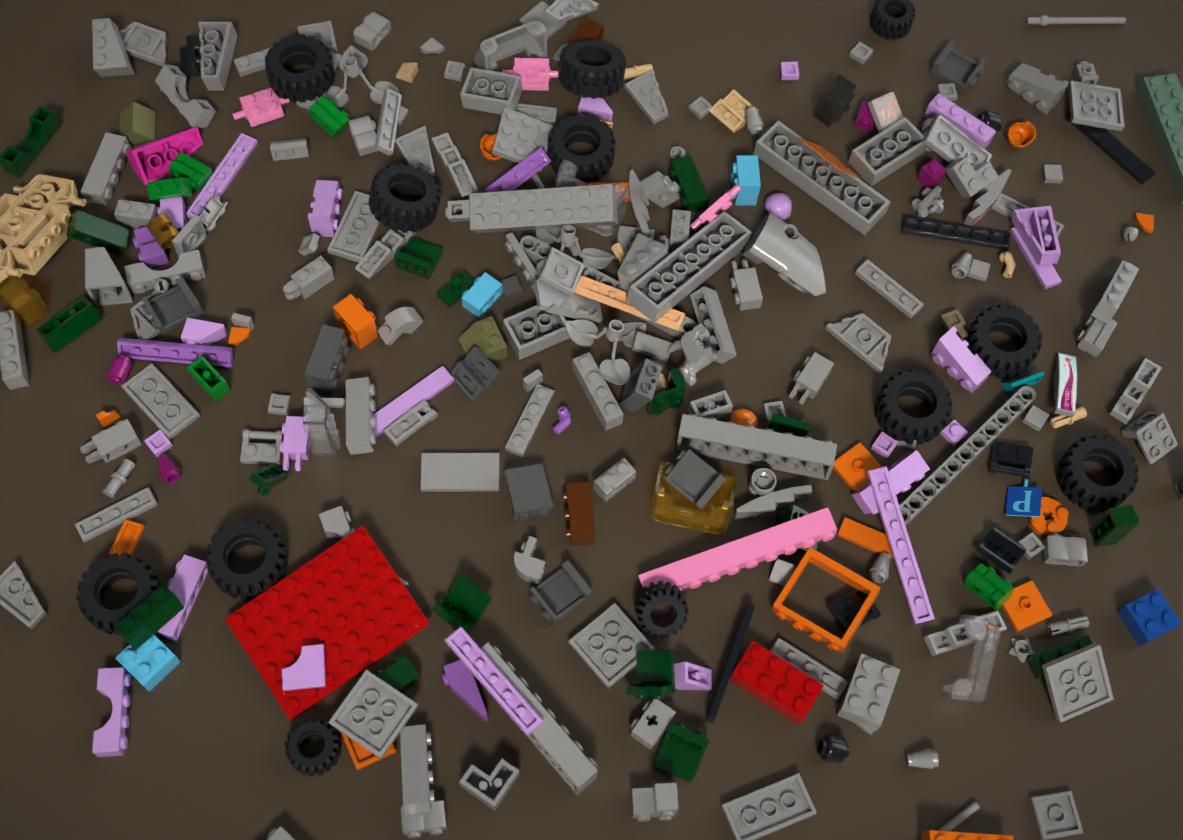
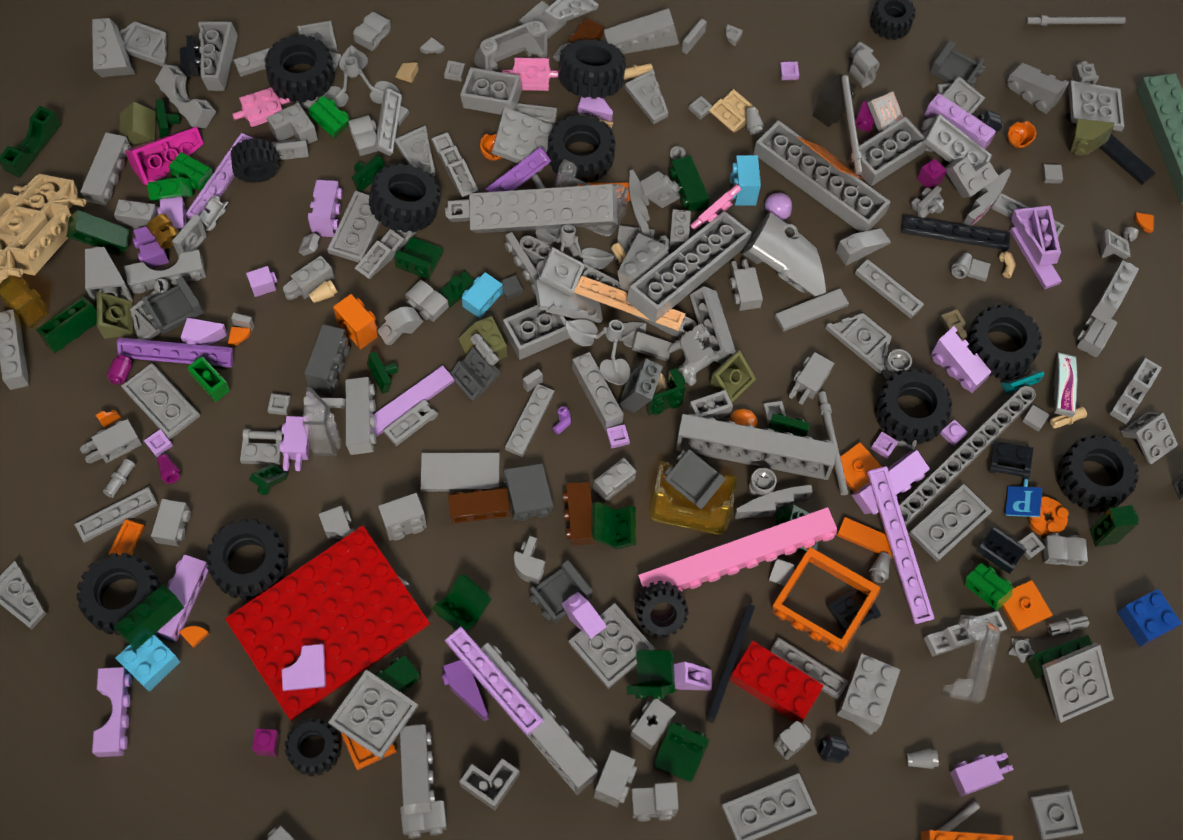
(114, 316): none -> olive slope
(164, 119): none -> dark green tile
(171, 522): none -> light grey brick
(193, 634): none -> orange tile
(254, 160): none -> black tyre
(262, 281): none -> lavender brick
(266, 742): none -> magenta brick
(291, 123): none -> light grey brick
(323, 291): none -> tan cone
(366, 173): none -> dark green tile
(381, 372): none -> dark green tile
(403, 517): none -> light grey brick
(426, 300): none -> light grey brick
(479, 505): none -> reddish brown brick
(484, 349): none -> light grey axle
(583, 615): none -> lavender slope
(613, 526): none -> dark green bracket
(614, 778): none -> light grey brick
(617, 436): none -> lavender tile
(644, 33): none -> light grey wedge
(694, 35): none -> light grey tile
(733, 34): none -> light grey tile
(733, 376): none -> olive slope
(792, 740): none -> light grey brick
(811, 310): none -> light grey tile
(825, 410): none -> light grey bar
(856, 156): none -> light grey bar
(861, 245): none -> light grey slope
(864, 67): none -> light grey brick
(896, 361): none -> light grey wheel
(950, 522): none -> light grey plate
(964, 95): none -> light grey tile
(979, 774): none -> lavender hinge
(1089, 136): none -> olive slope
(1113, 244): none -> light grey slope

